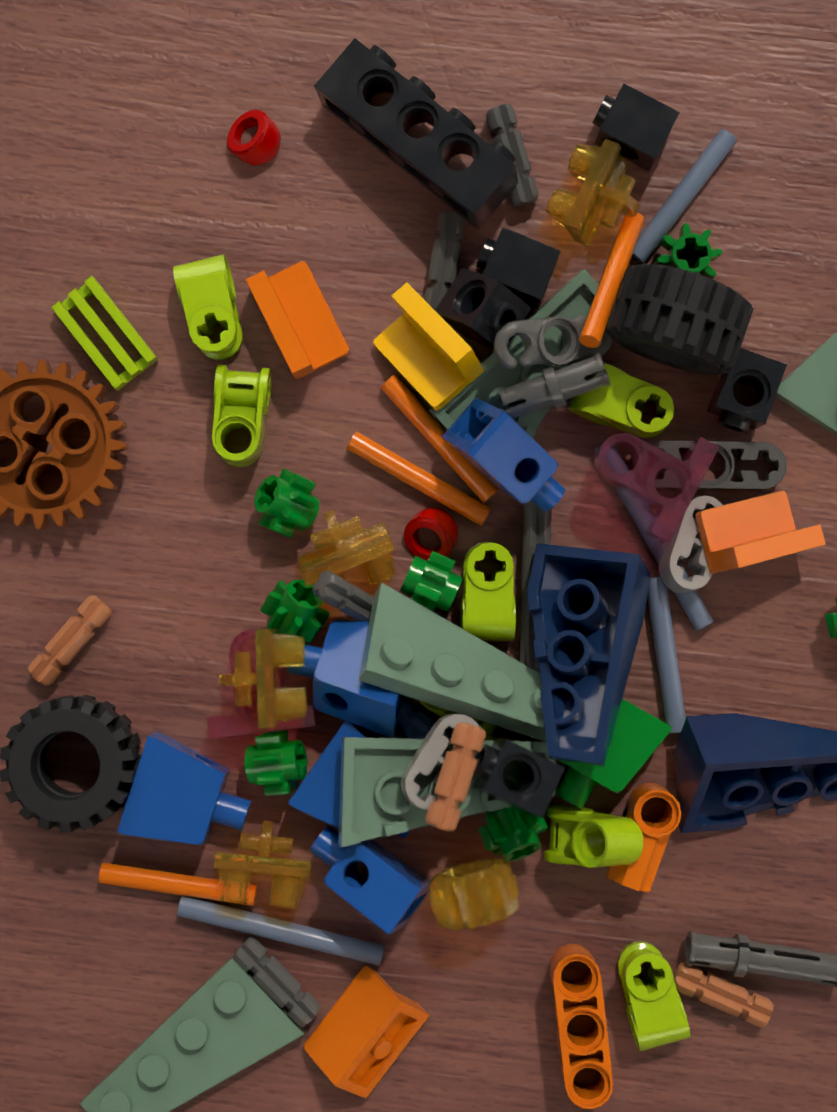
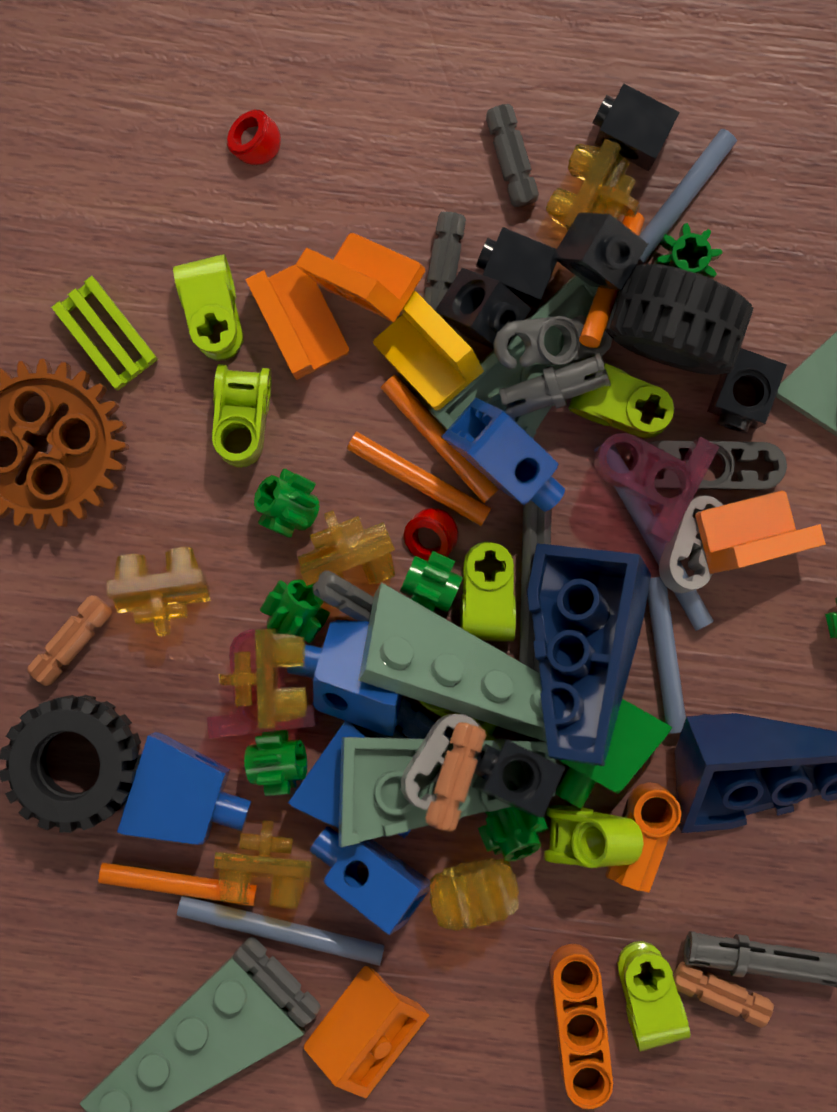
(158, 596): none -> clear yellow hips
(365, 275): none -> orange panel
(469, 192): black brick -> none
(600, 250): none -> black brick

